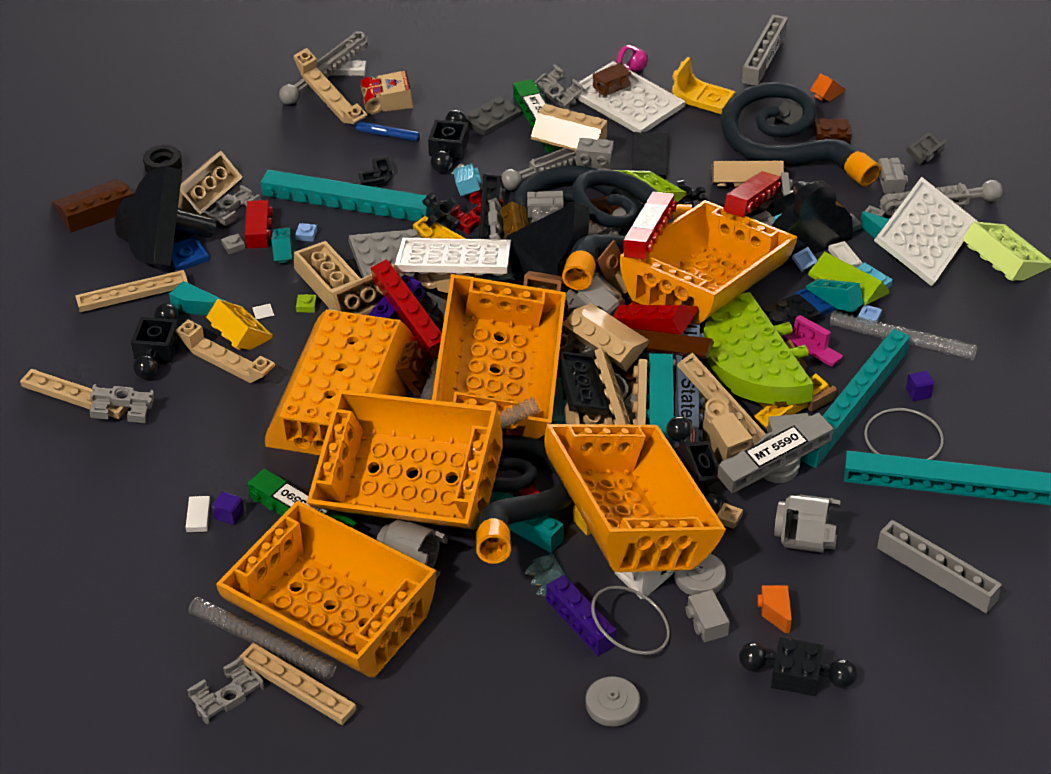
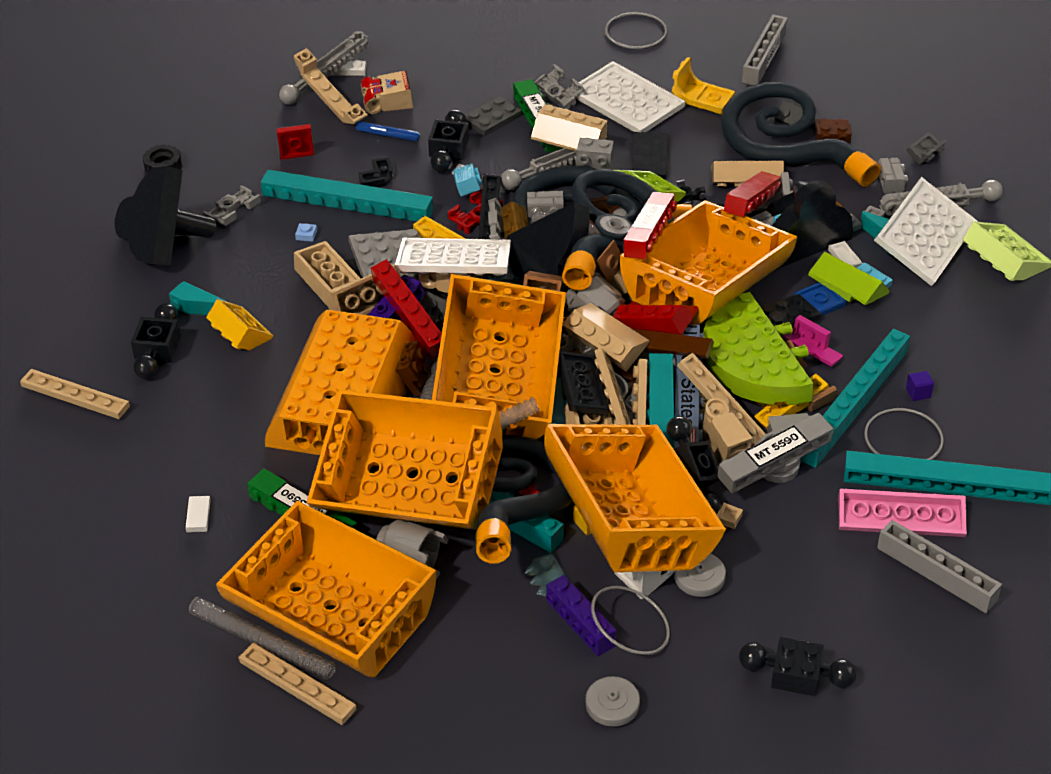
(92, 204): reddish brown slope -> none
(130, 291): tan plate -> none
(135, 400): light grey piece -> none
(188, 254): blue tile -> none
(194, 339): tan slope -> none
(207, 184): tan slope -> none
(228, 508): dark purple piece -> none
(233, 243): light grey plate -> none
(241, 686): light grey piece -> none
(258, 224): red brick -> none
(263, 311): white sticker -> none
(282, 245): teal slope -> none
(295, 141): none -> red plate
(306, 303): lime plate -> none
(441, 211): black pin -> none
(611, 79): reddish brown brick -> none
(613, 225): none -> wheel
(636, 13): none -> light grey piece
(637, 61): dark pink helmet -> none
(707, 615): light grey brick -> none
(775, 606): orange slope -> none
(804, 259): light blue plate -> none
(804, 523): light grey piece -> none
(826, 88): orange slope -> none
(838, 293): teal slope -> none
(870, 312): light blue plate -> none
(916, 511): none -> bright pink arch
(917, 339): clear piece -> none

